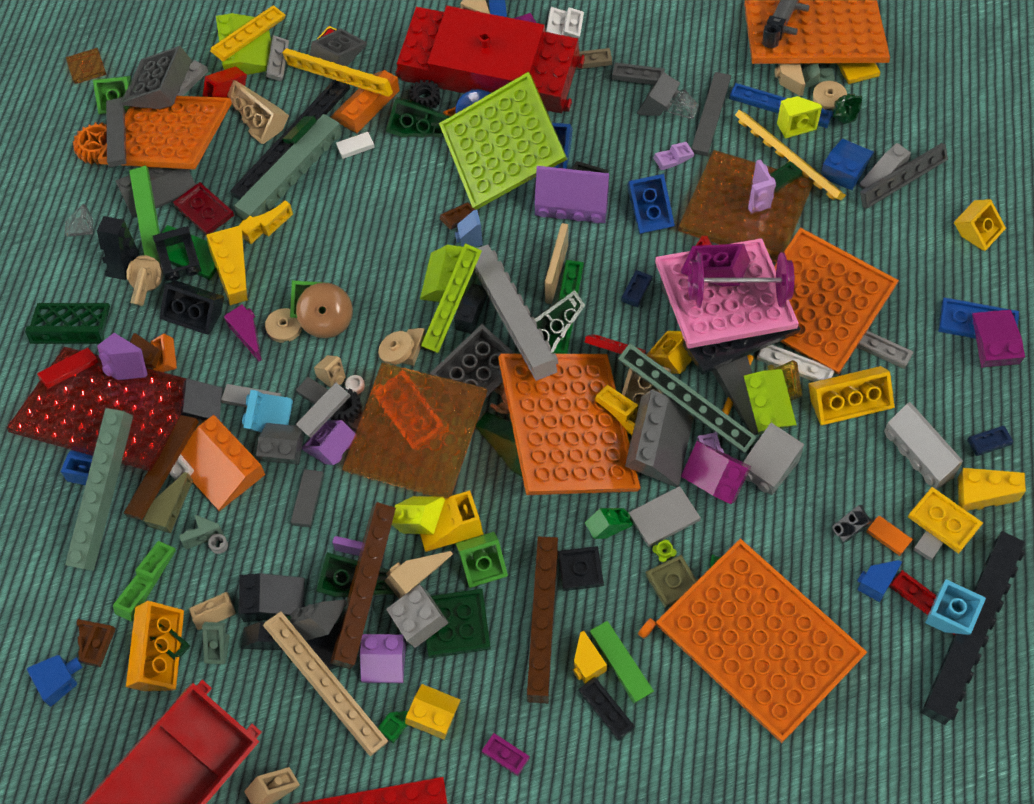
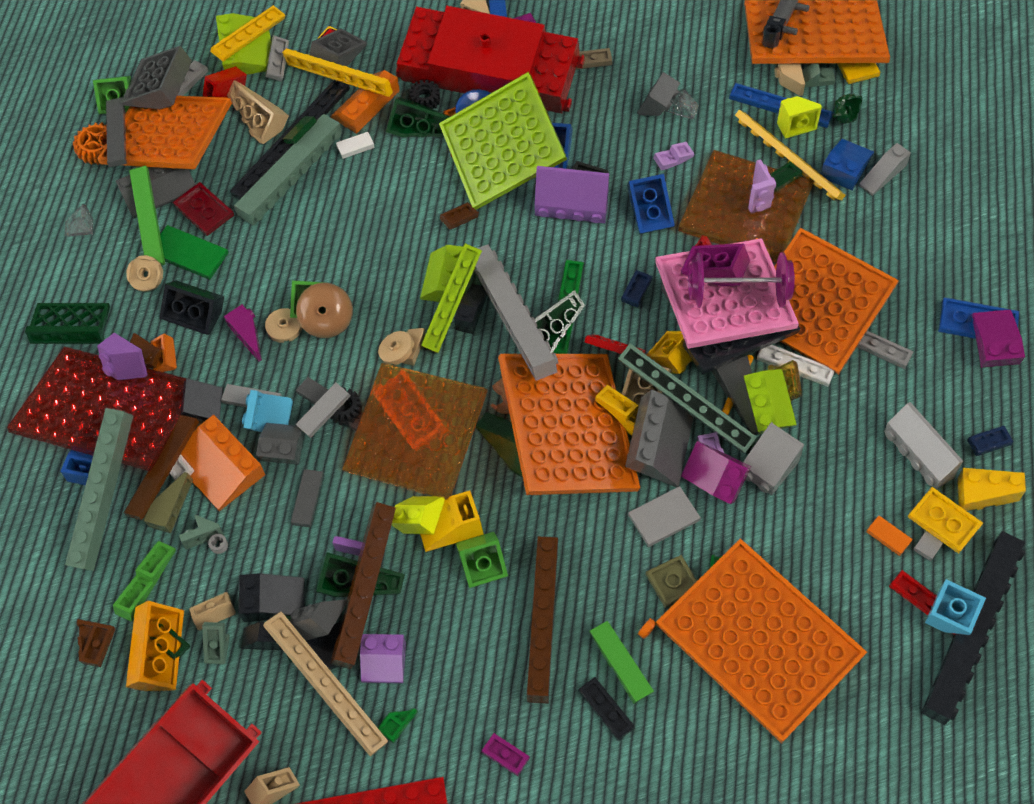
(54, 677): blue torso -> none
(67, 368): red tile -> none
(86, 65): clear orange tile -> none
(117, 246): black wedge -> none
(141, 287): tan slope -> none
(171, 238): black panel -> none
(228, 257): yellow wedge -> none
(266, 223): yellow slope -> none
(330, 370): tan slope -> none
(330, 442): medium lavender slope -> none
(355, 383): white tile -> none
(412, 572): tan slope -> none
(417, 616): light grey brick -> none
(432, 711): yellow slope -> none
(466, 624): dark green plate -> none
(469, 230): medium blue slope -> none
(475, 361): dark grey slope -> none
(556, 263): tan tile -> none
(565, 22): white slope -> none
(580, 568): black tile -> none
(587, 660): yellow slope -> none
(608, 522): green slope -> none
(636, 73): dark grey plate -> none
(664, 545): lime plate -> none
(711, 114): dark grey tile -> none
(827, 93): tan plate -> none
(852, 395): yellow slope -> none
(852, 523): black hips -> none
(877, 579): blue slope -> none
(903, 175): dark grey tile -> none
(980, 224): yellow slope -> none

